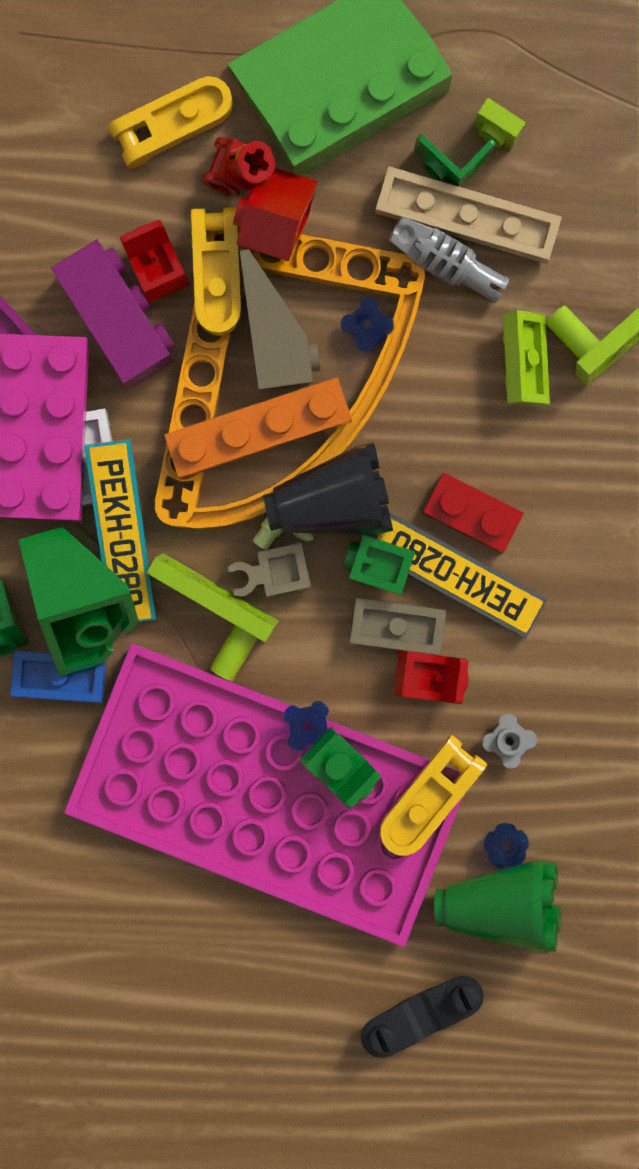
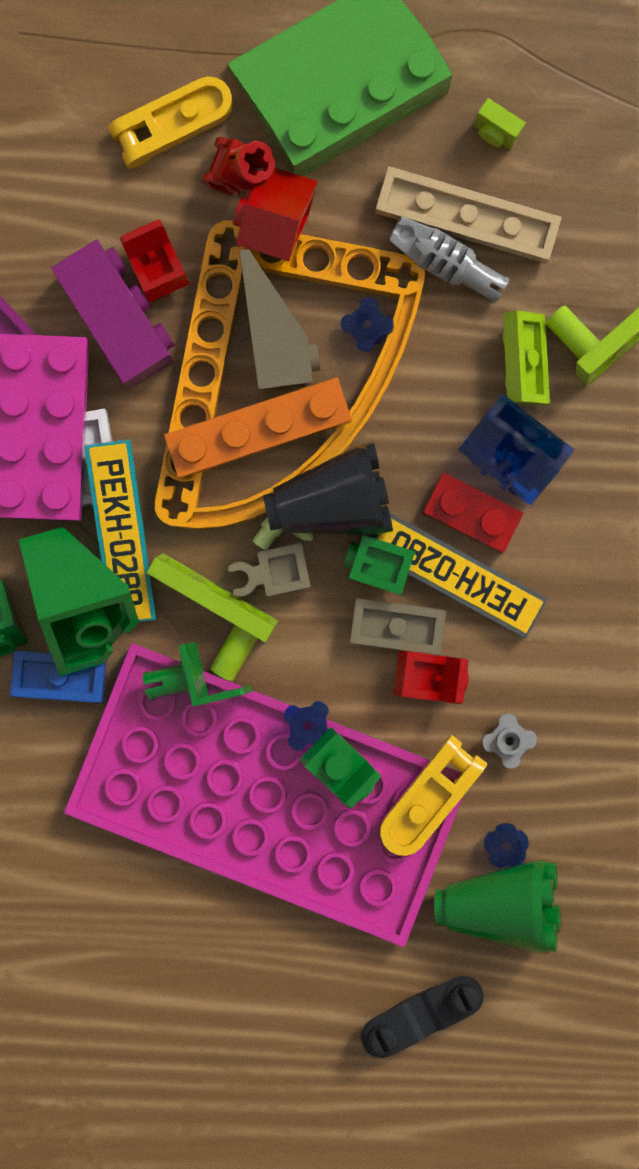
(187, 677): none -> green bracket
(216, 271): yellow plate -> none
(441, 168): green bracket -> none
(516, 450): none -> clear blue brick

